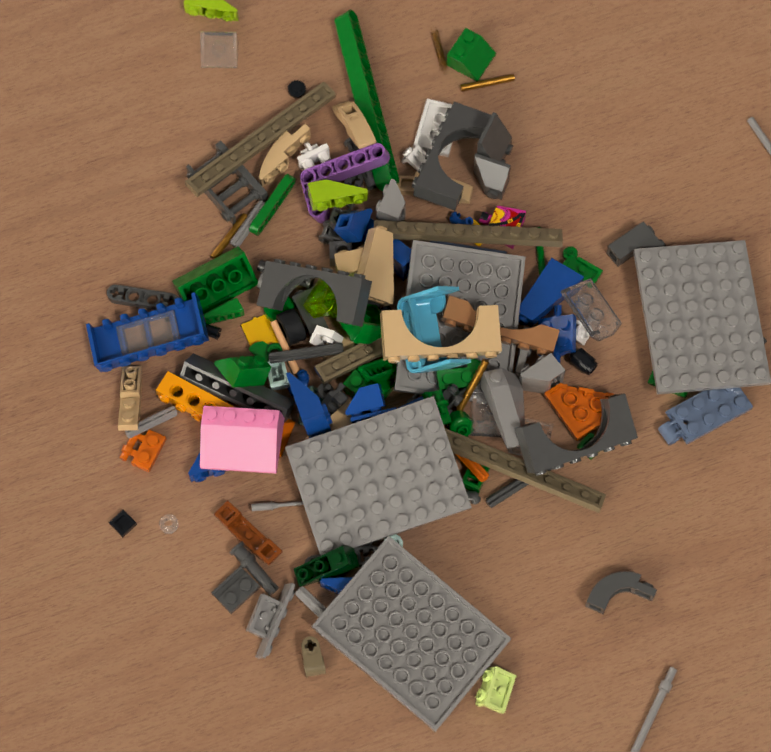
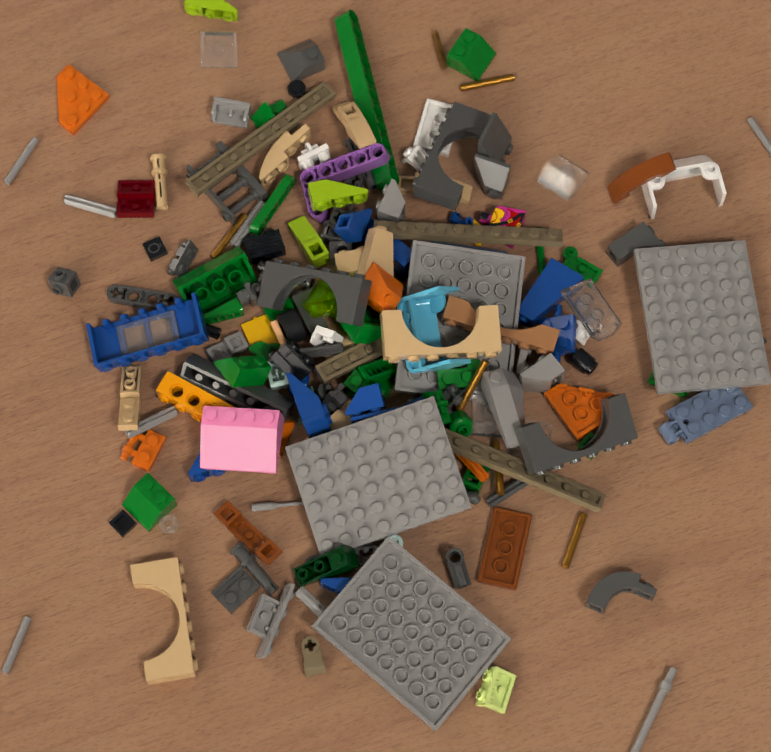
(16, 645): none -> light grey bar
(20, 162): none -> light grey bar
(64, 282): none -> dark grey brick
(77, 99): none -> orange plate
(90, 205): none -> light grey axle
(136, 199): none -> dark red slope
(149, 502): none -> green slope
(155, 248): none -> black tile
(159, 173): none -> tan pin
(177, 660): none -> tan arch
(186, 253): none -> dark grey hinge
(229, 347): none -> light grey slope
(231, 112): none -> light grey hinge
(249, 294): none -> dark grey hips
(264, 246): none -> black brick
(267, 112): none -> green slope
(292, 360): none -> black brick
(302, 60): none -> dark grey slope
(309, 242): none -> lime slope
(385, 289): none -> orange slope
(458, 570): none -> dark grey piece
(499, 476): none -> pearl gold bar
(504, 548): none -> dark orange tile
(562, 177): none -> clear slope
(574, 540): none -> pearl gold bar
(639, 175): none -> dark orange slope
(686, 168): none -> white windscreen

